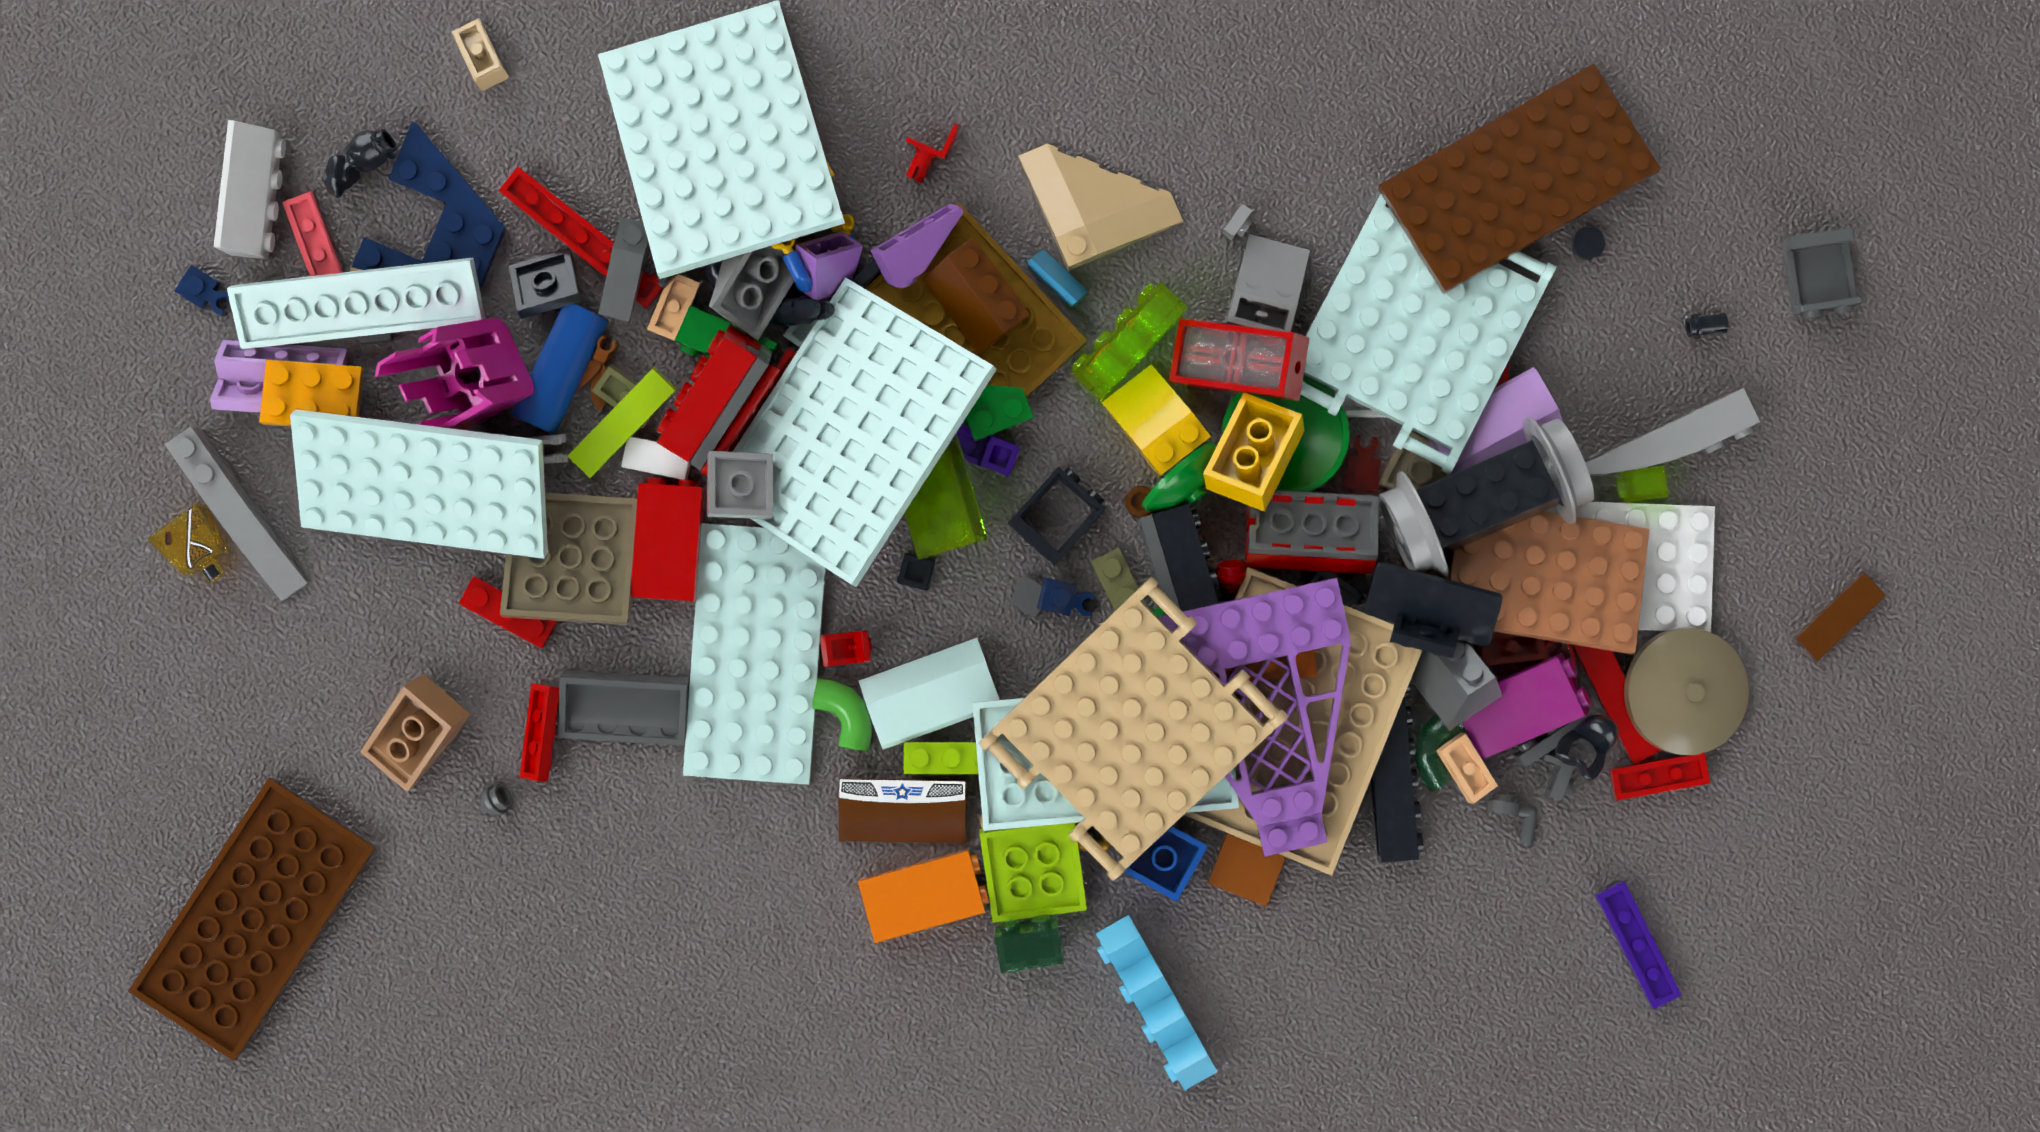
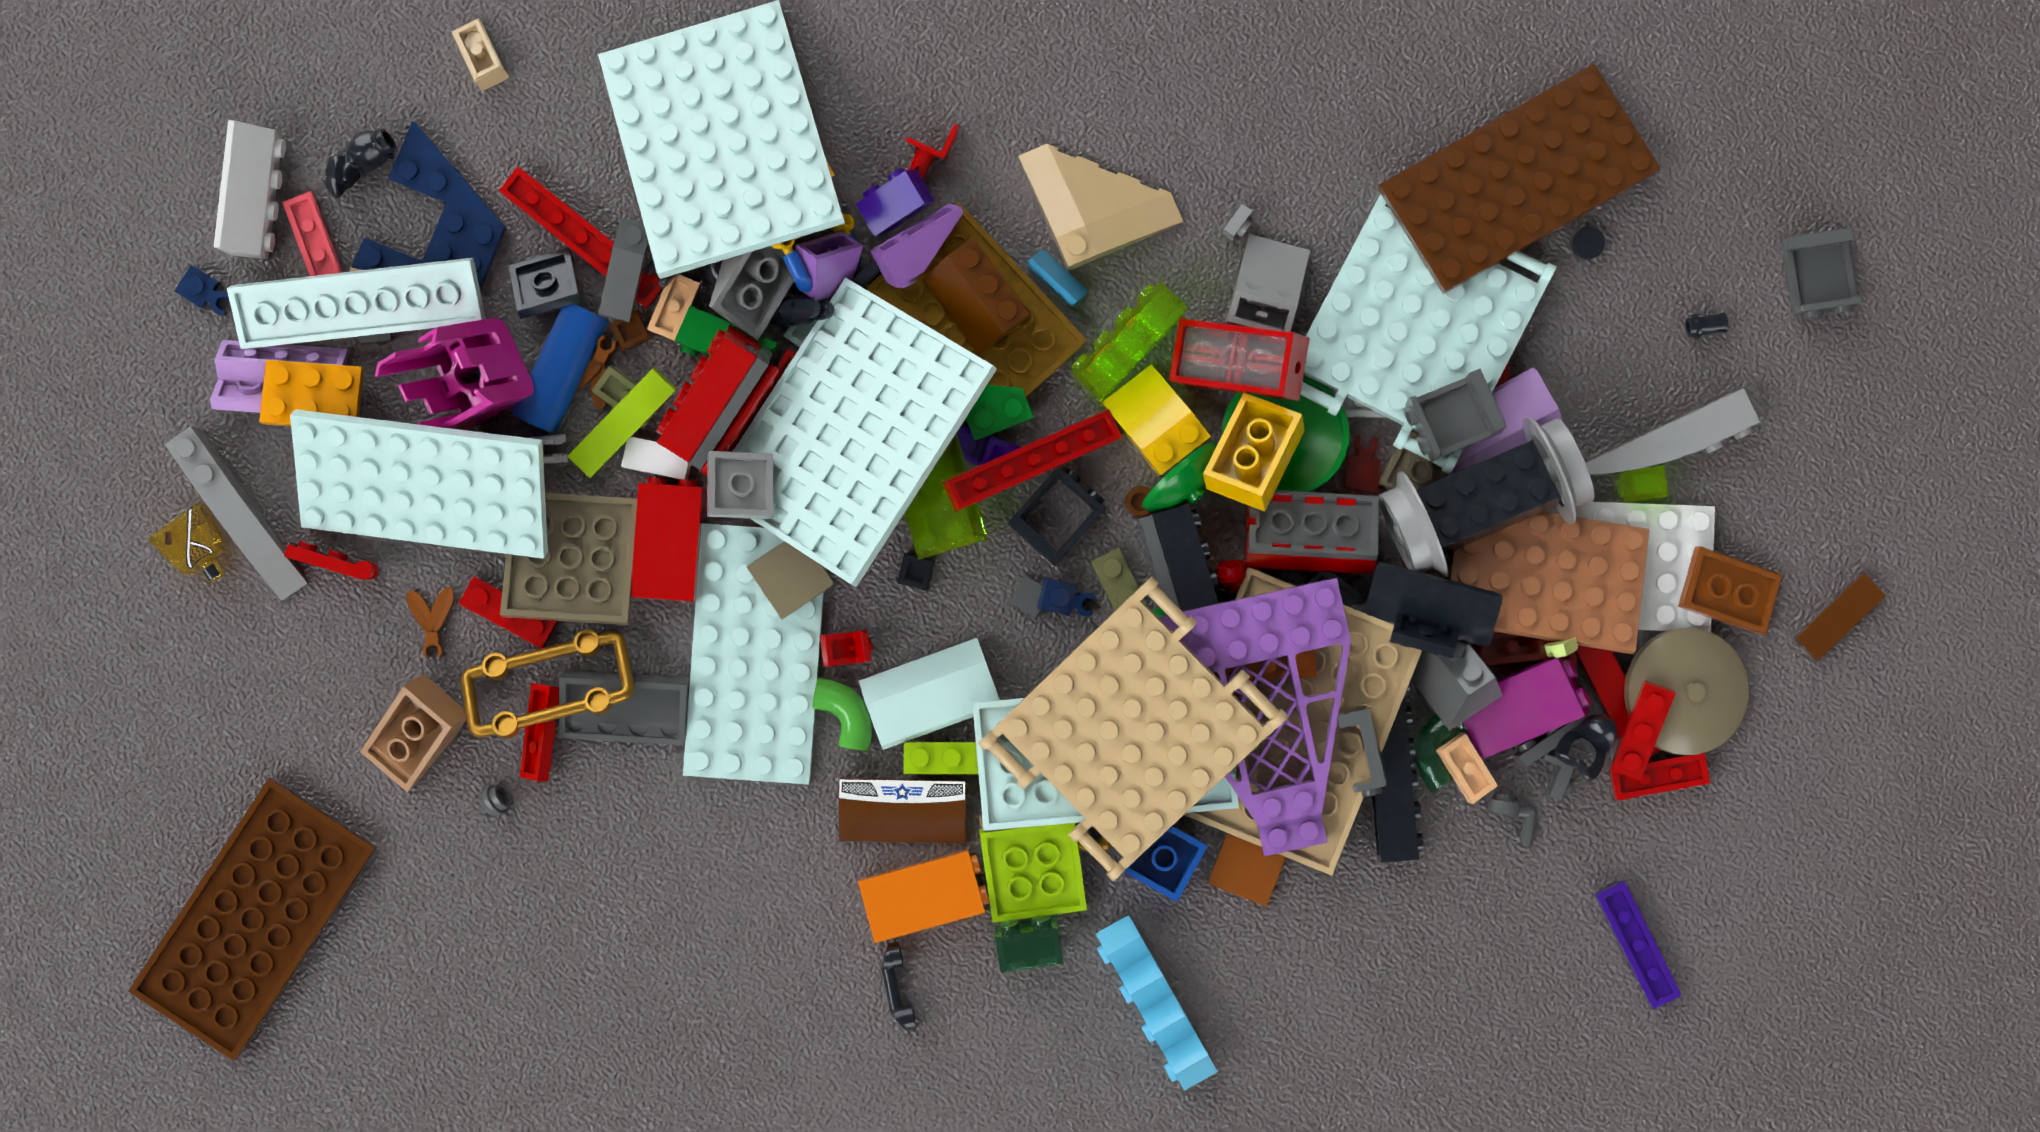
(333, 561): none -> red plate
(433, 619): none -> dark orange piece
(498, 667): none -> pearl gold bar
(630, 334): none -> reddish brown tile
(789, 578): none -> dark tan tile
(895, 201): none -> dark purple brick
(903, 1014): none -> black bar
(1032, 460): none -> red plate
(1365, 720): none -> dark grey panel
(1454, 416): none -> dark grey panel
(1561, 648): none -> yellowish green tile
(1642, 730): none -> red plate
(1730, 590): none -> dark orange tile

